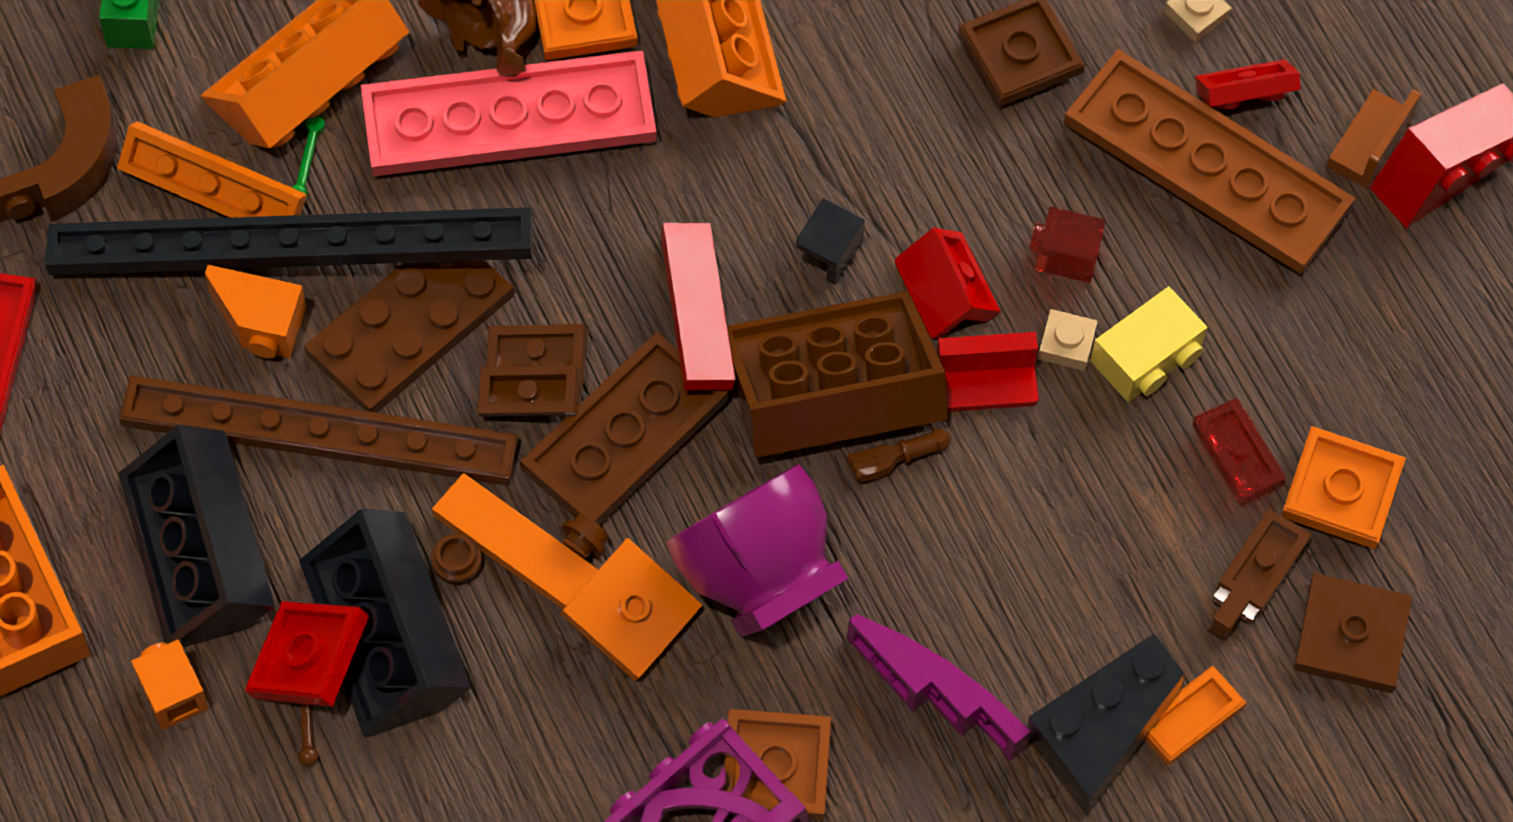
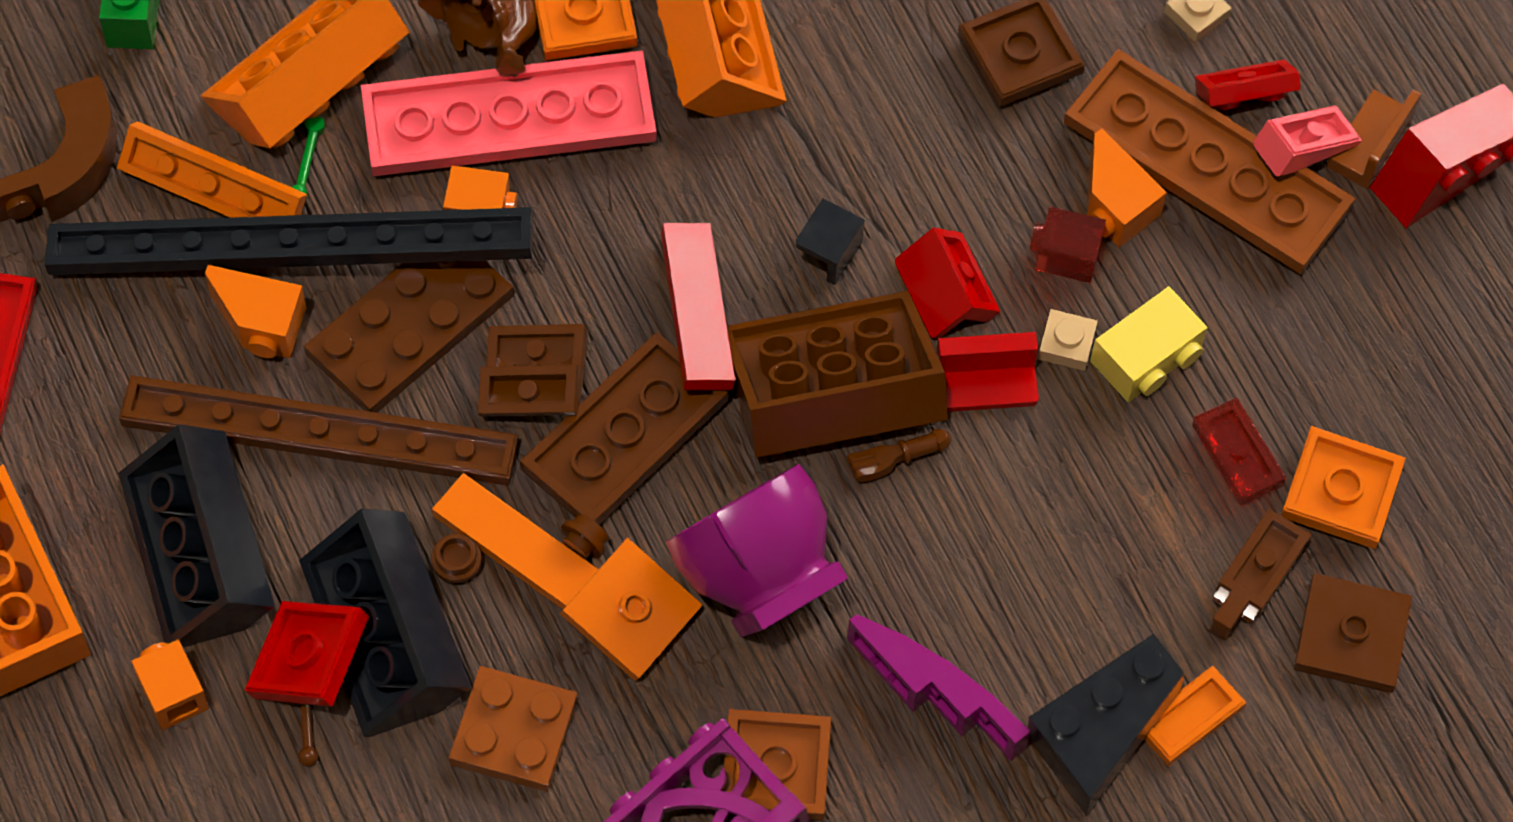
(478, 190): none -> orange brick
(513, 728): none -> dark orange plate
(1121, 191): none -> orange slope
(1304, 139): none -> coral slope

